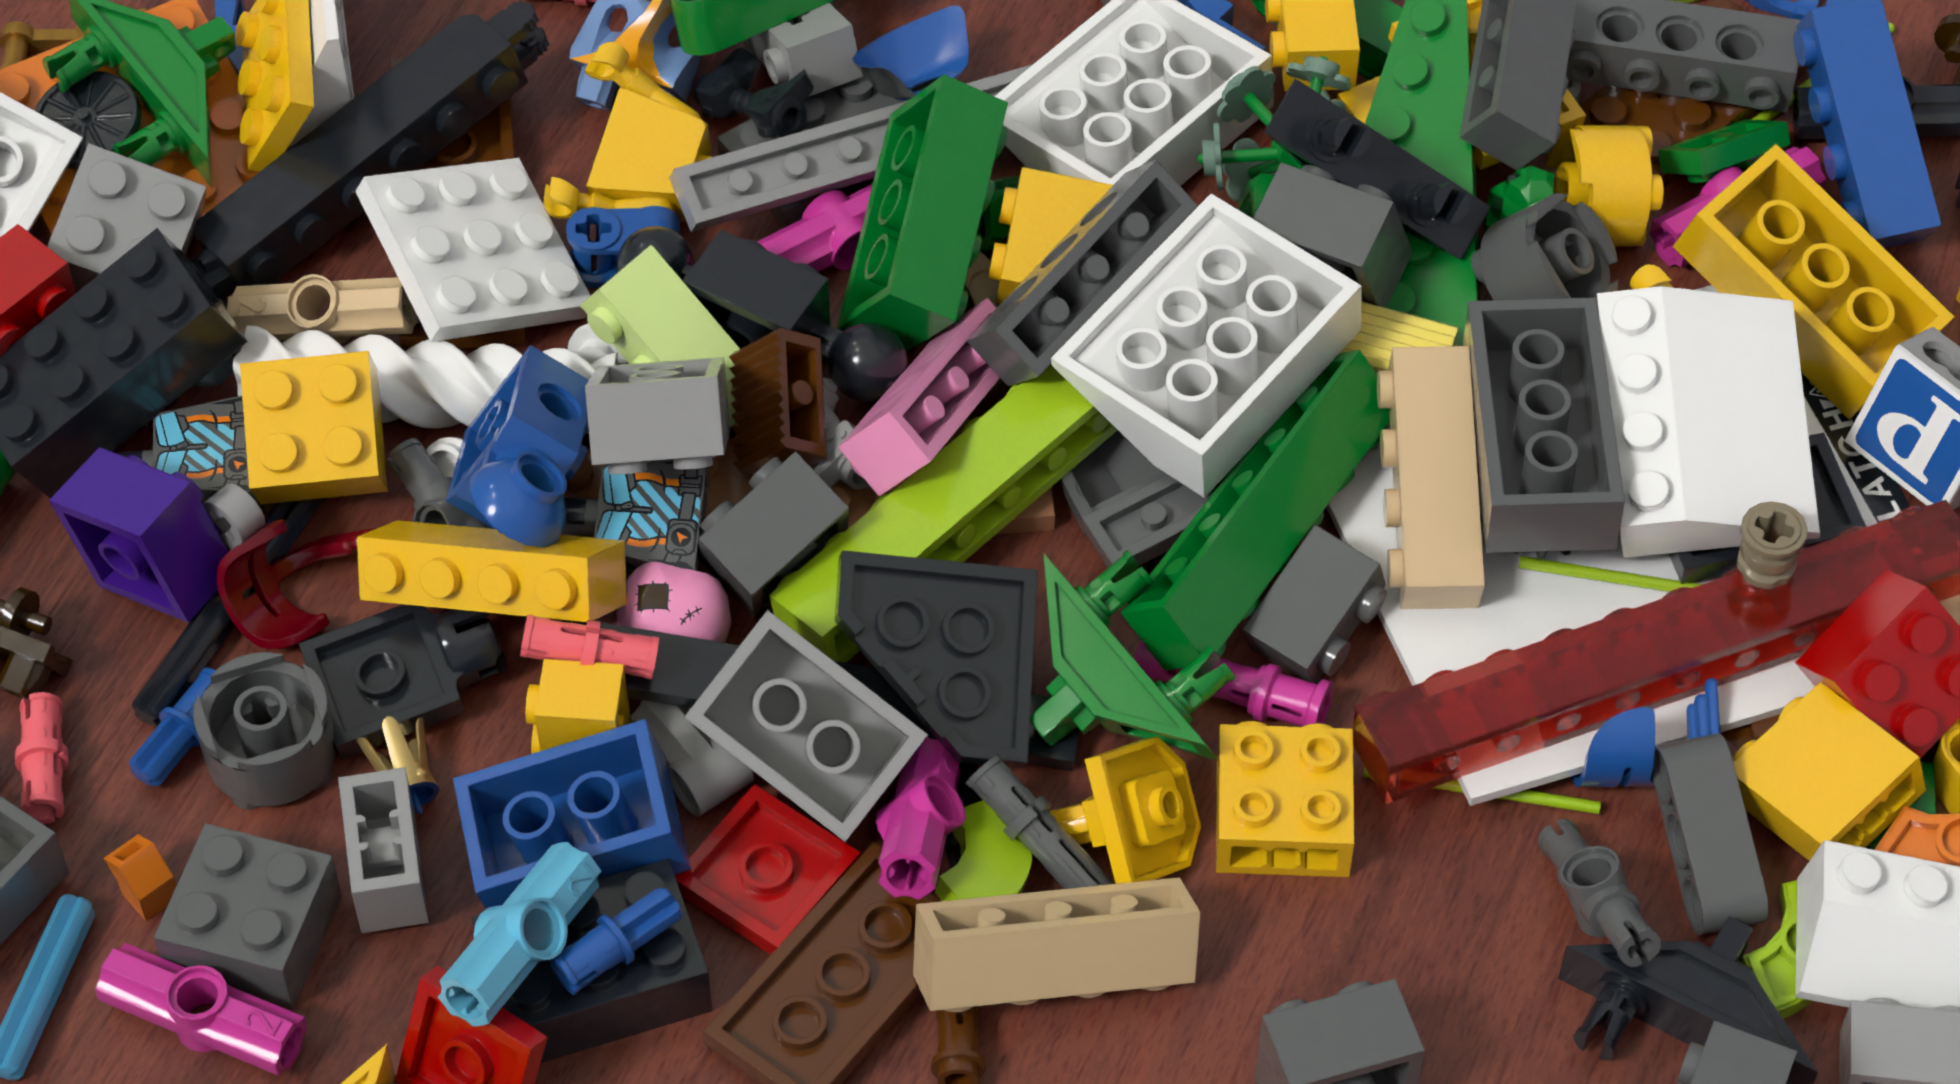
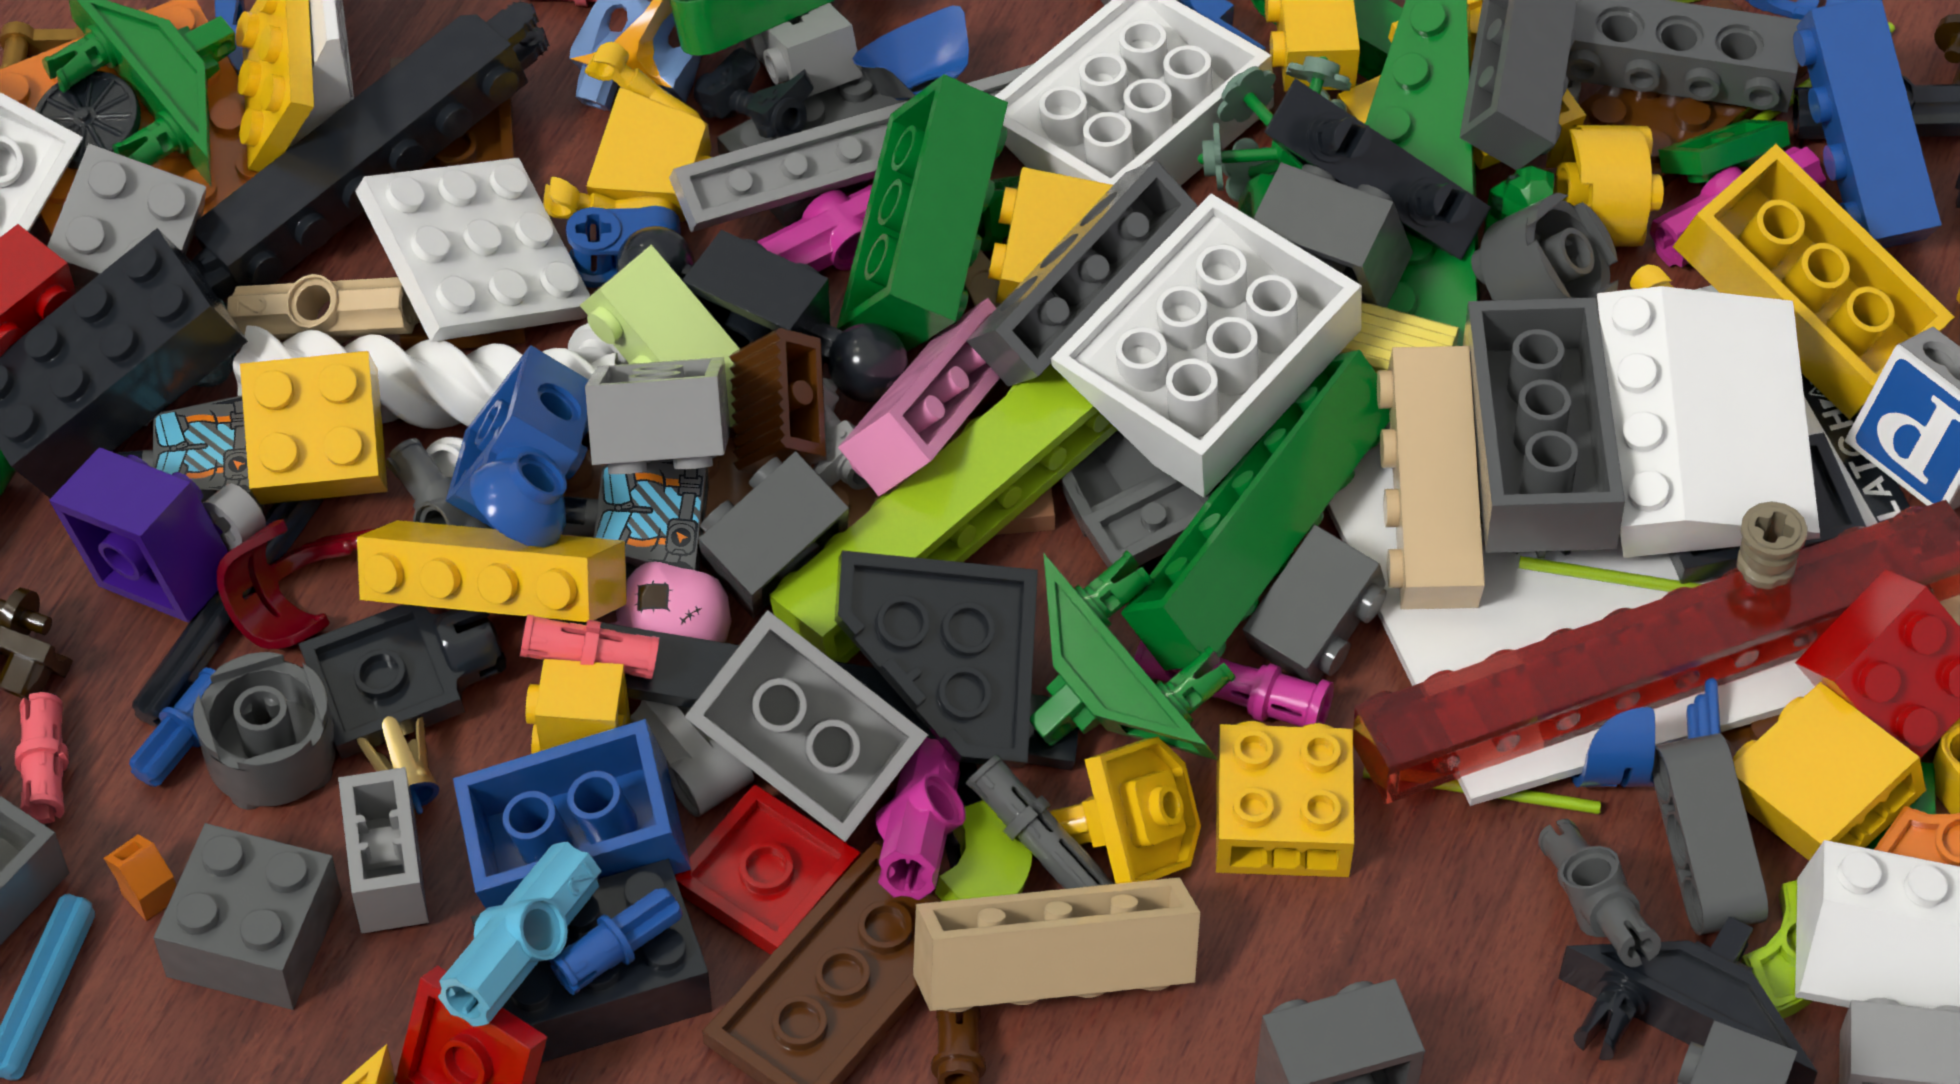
(233, 1025): dark pink piece -> none

